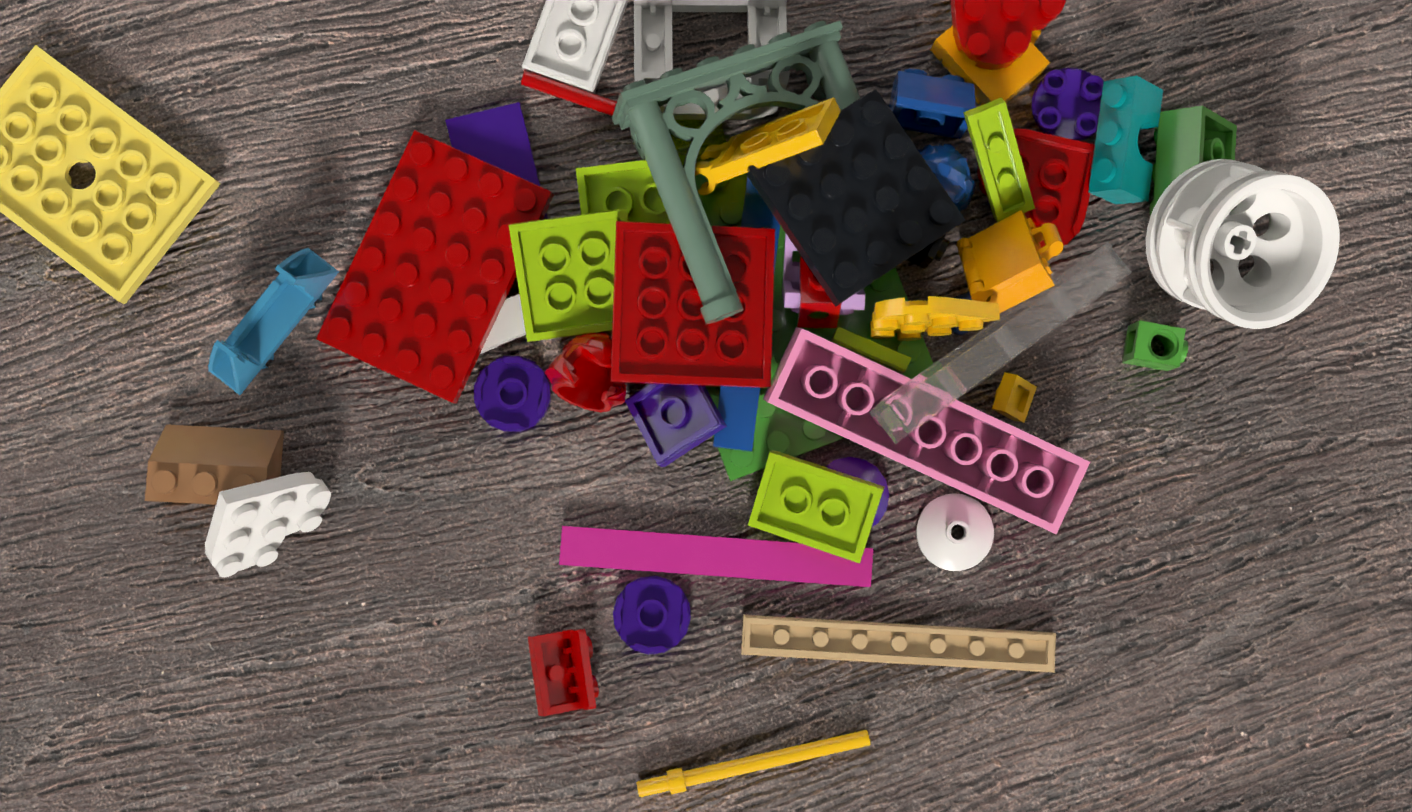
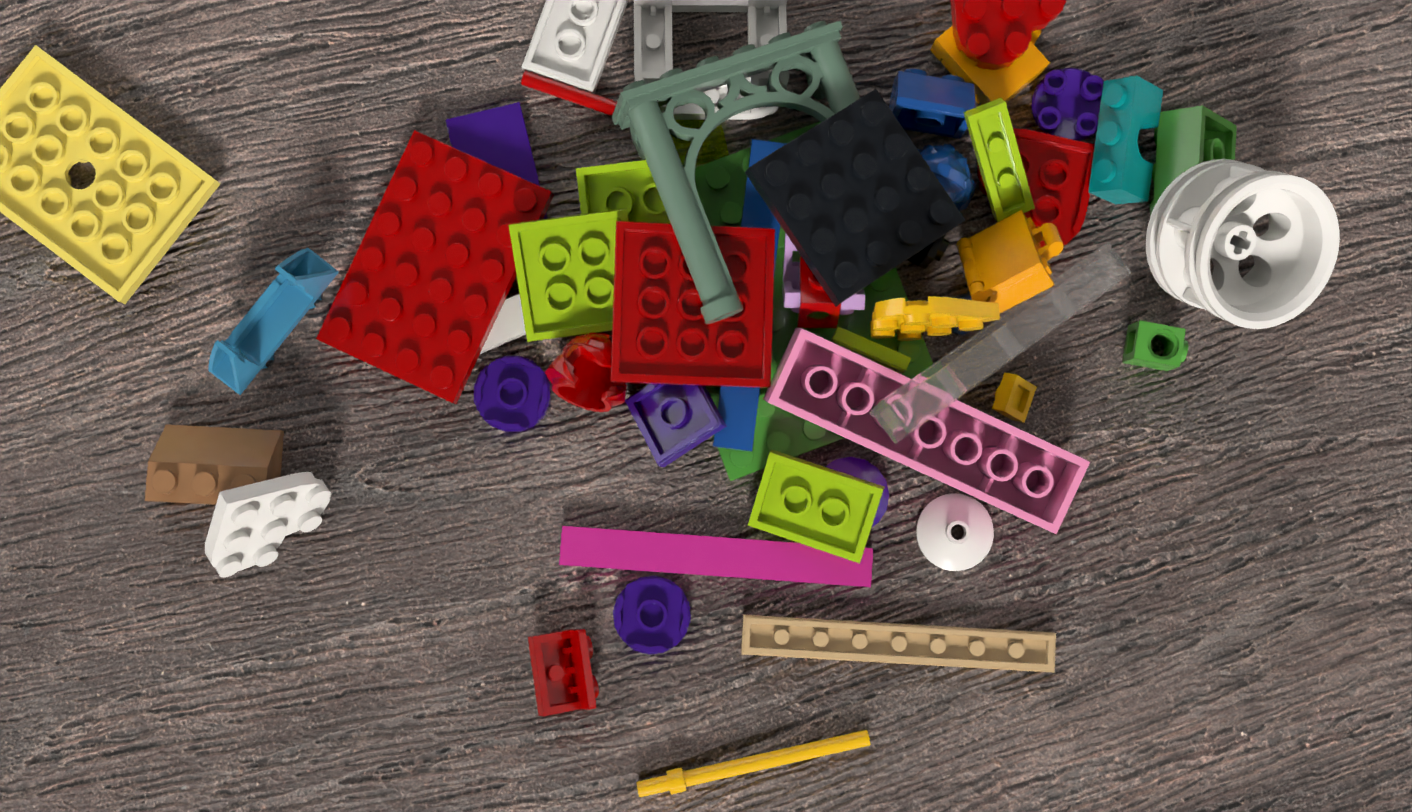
(767, 143): yellow tile -> none

